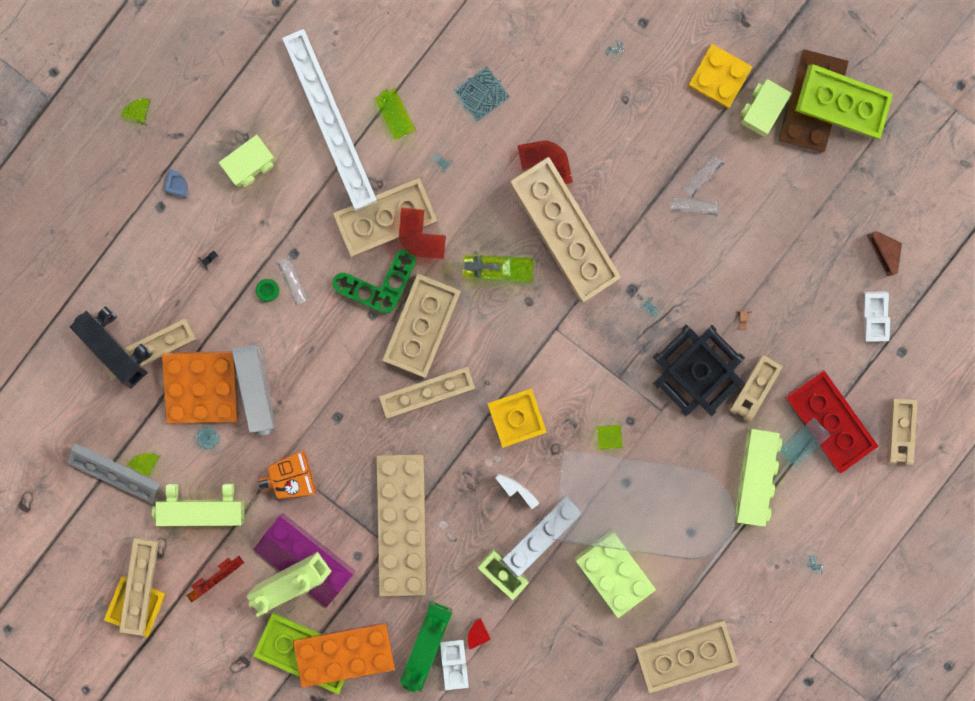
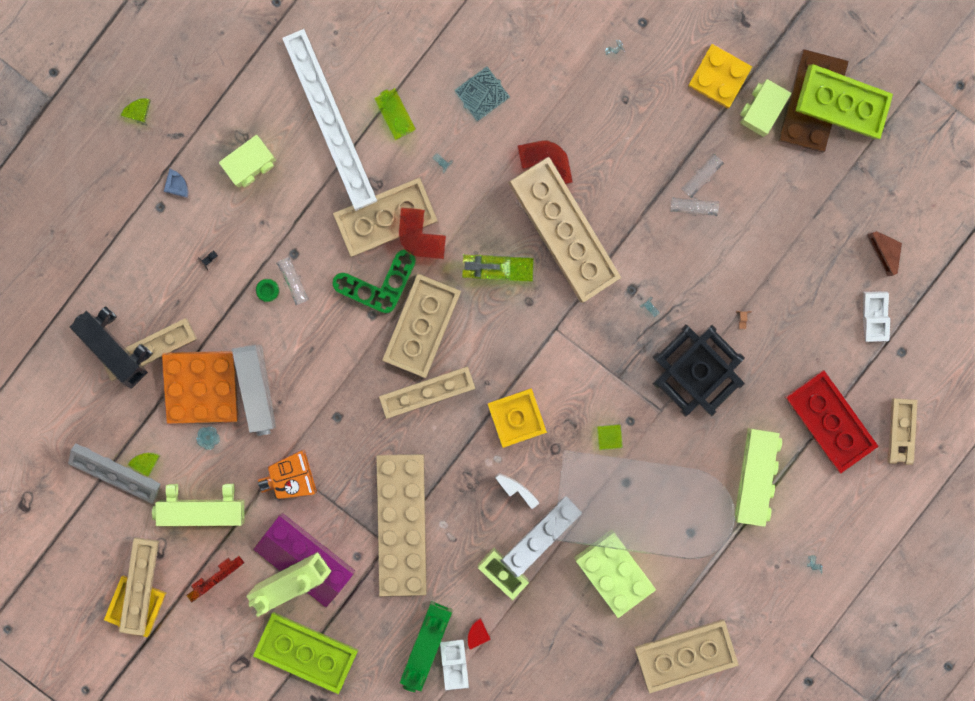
(344, 654): orange plate -> none
(756, 387): tan plate -> none
(804, 442): clear light blue tile -> none

